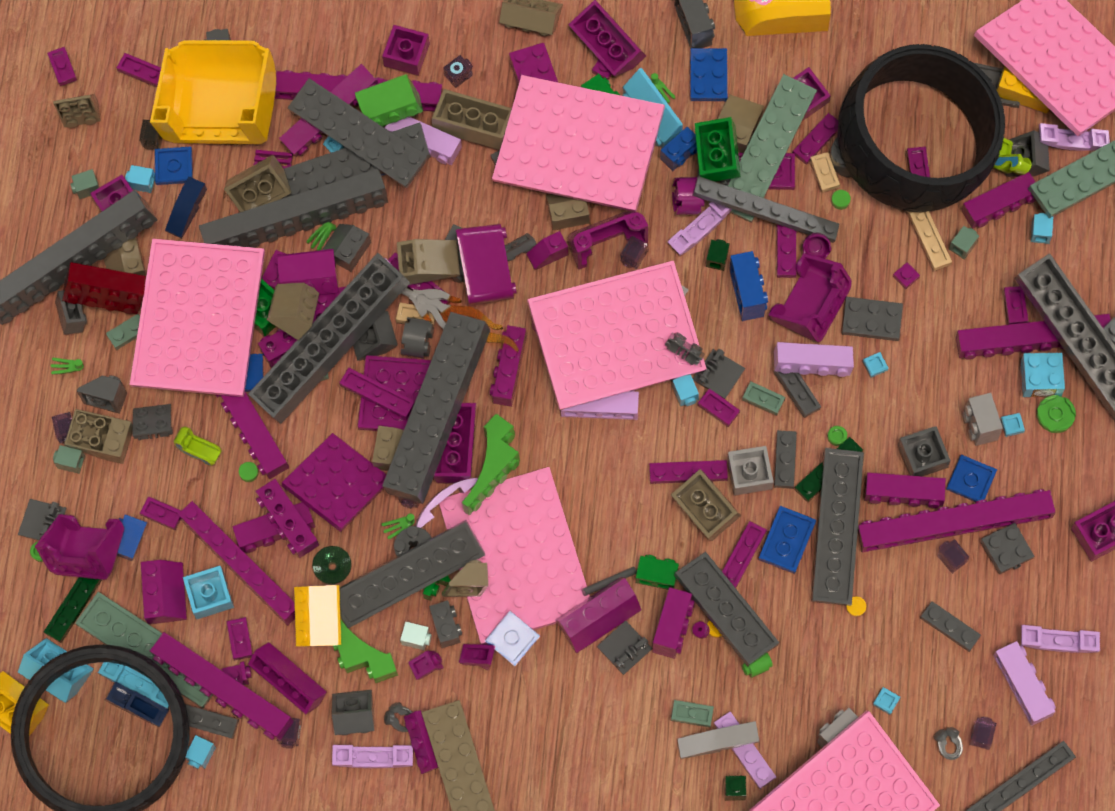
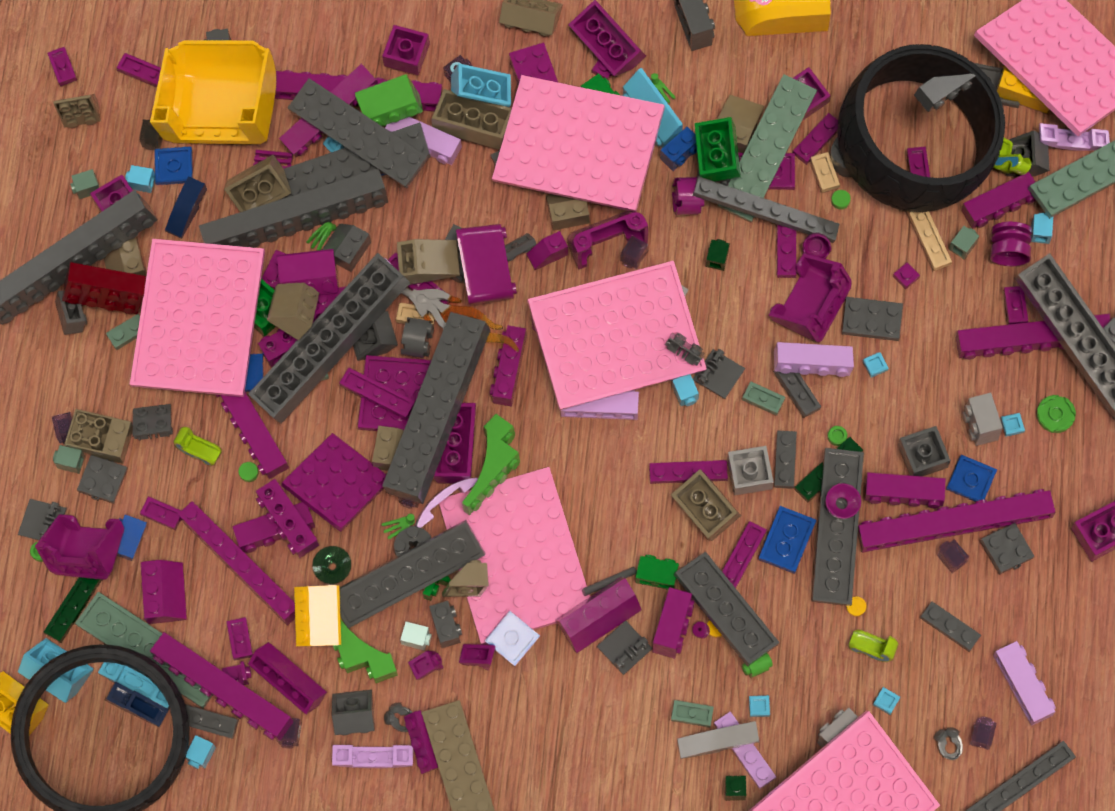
(71, 365): bright green piece -> none
(102, 479): none -> dark grey plate
(104, 393): dark grey slope -> none
(208, 592): medium azure brick -> none
(481, 85): none -> medium azure slope
(699, 228): lavender slope -> none
(708, 74): blue plate -> none
(718, 407): magenta plate -> none
(748, 285): blue brick -> none
(759, 706): none -> medium azure tile
(847, 493): none -> magenta piece
(873, 646): none -> lime animal
(939, 89): none -> dark grey slope
(1011, 243): none -> magenta wheel
(1042, 374): medium azure brick -> none
(1060, 641): lavender slope -> none

